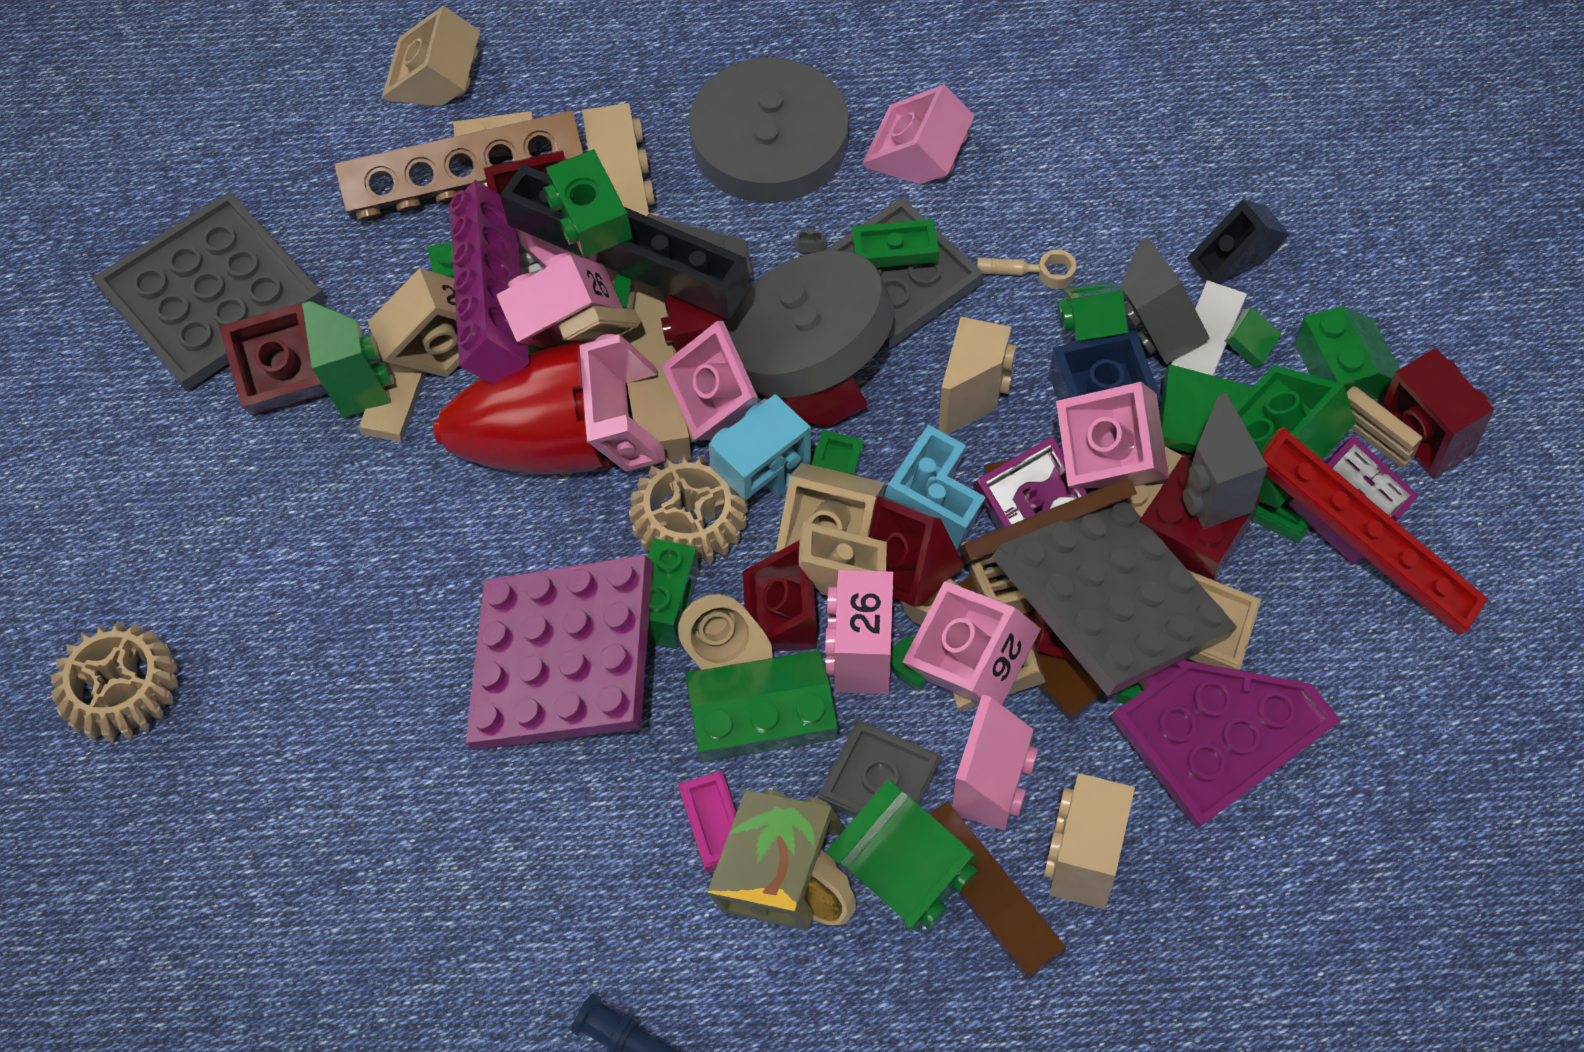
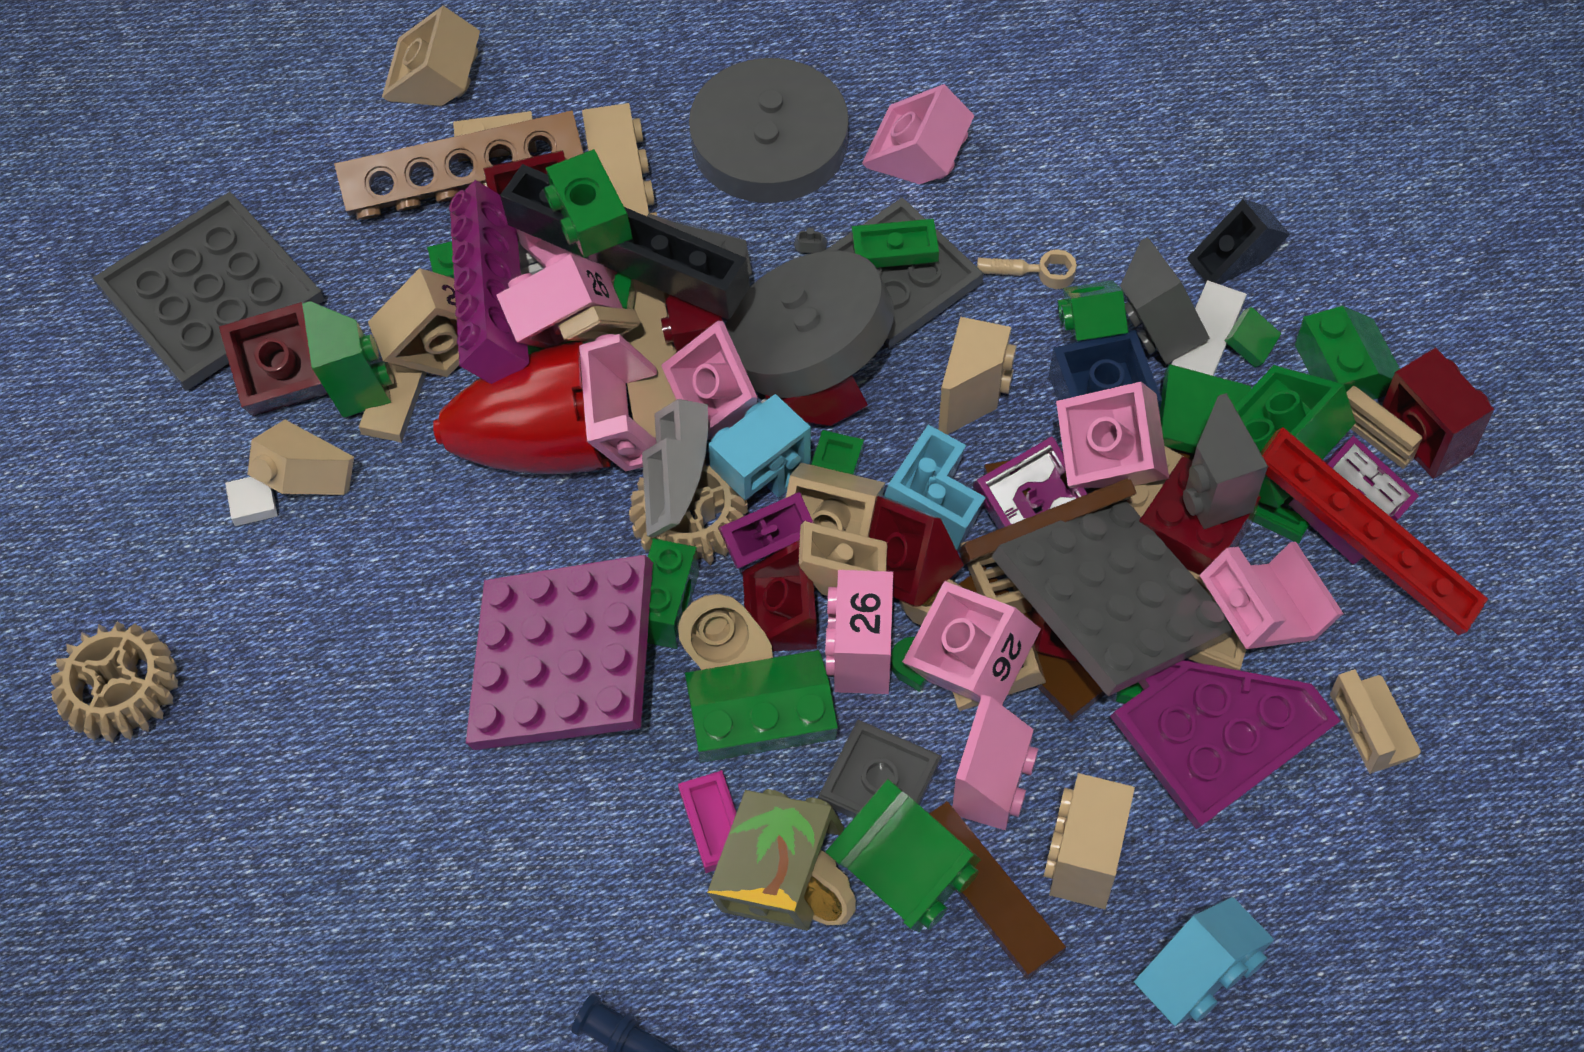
(250, 501): none -> white tile
(299, 462): none -> tan slope
(674, 463): none -> light grey slope
(765, 530): none -> magenta slope
(1201, 958): none -> medium azure brick
(1273, 600): none -> bright pink panel
(1373, 721): none -> tan panel

